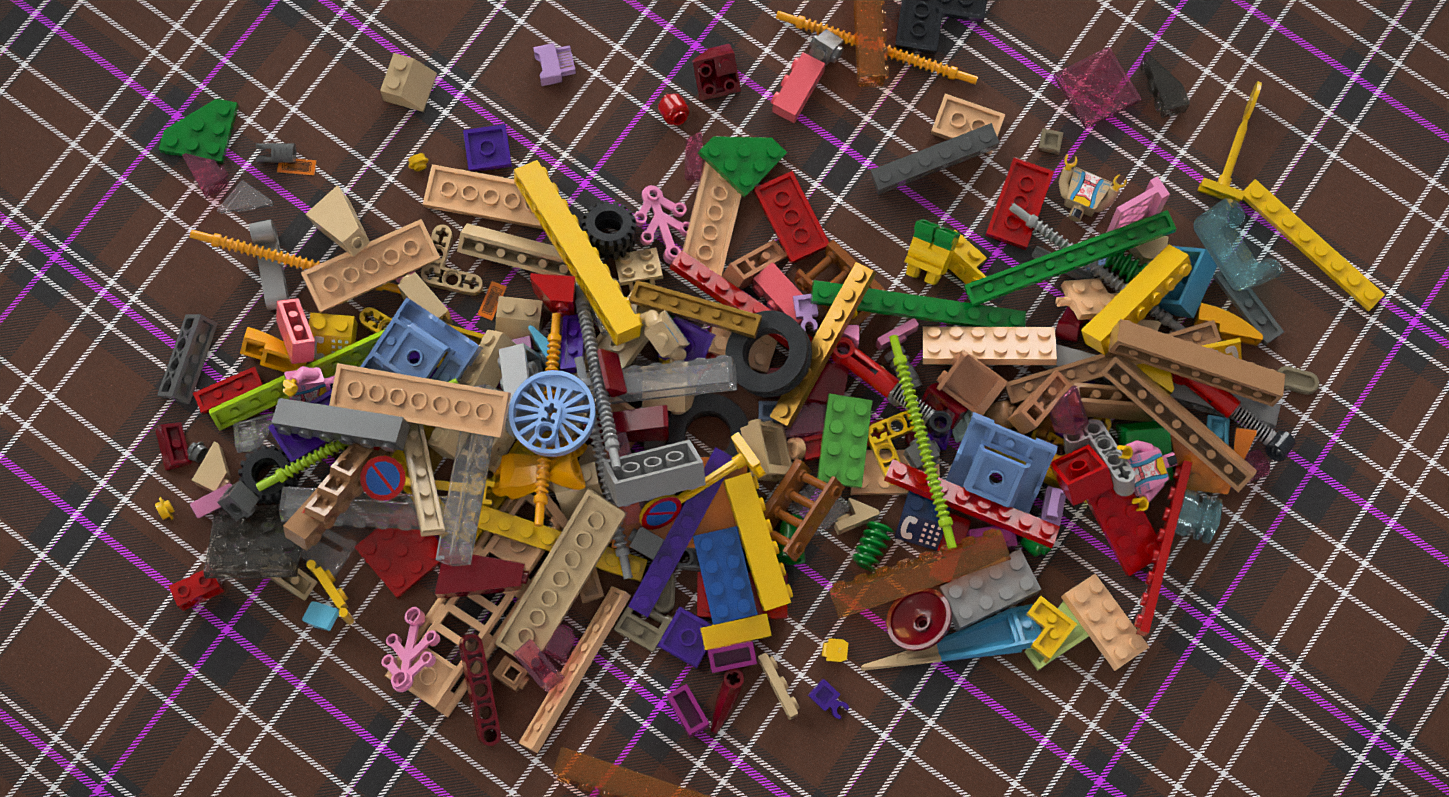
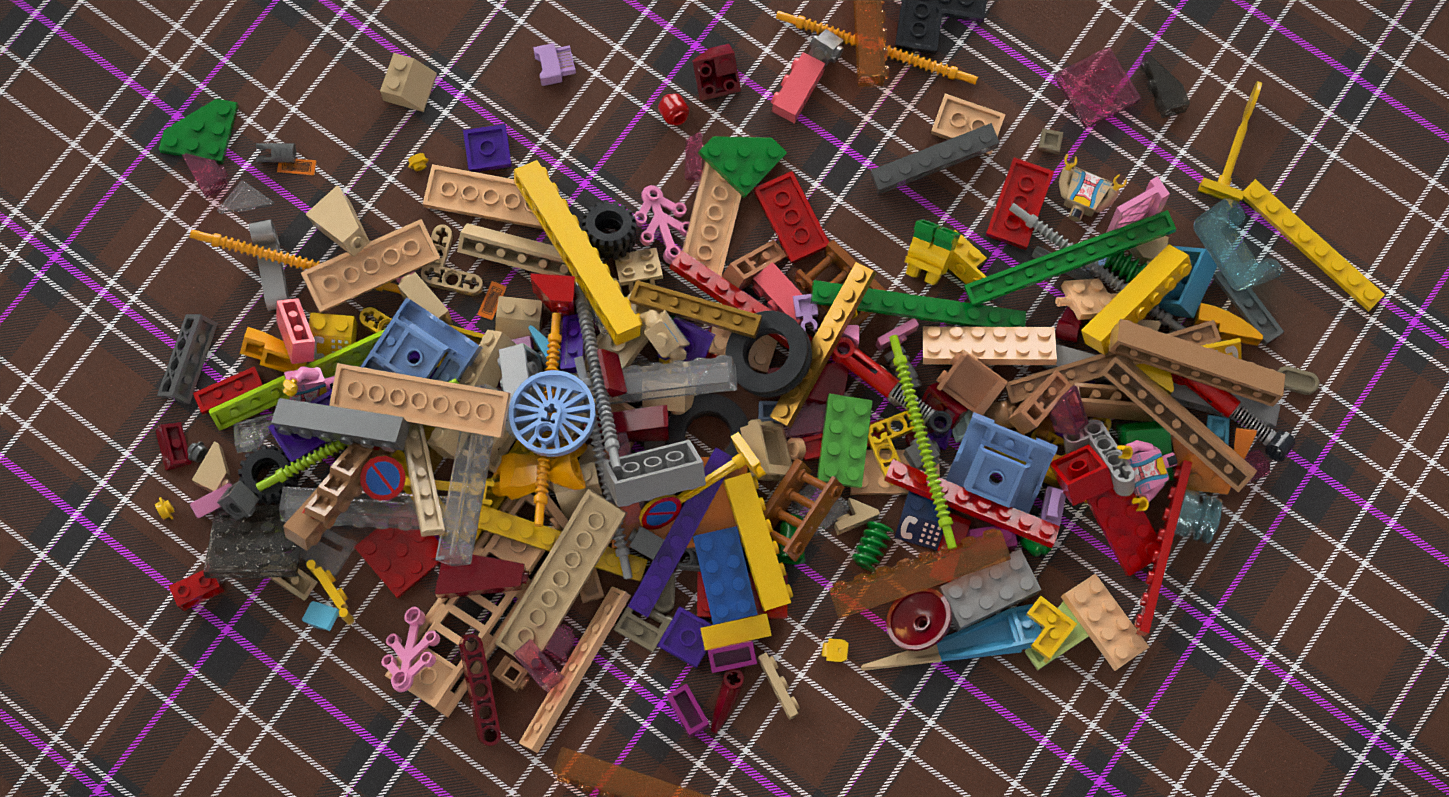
(825, 696): dark purple plate -> none

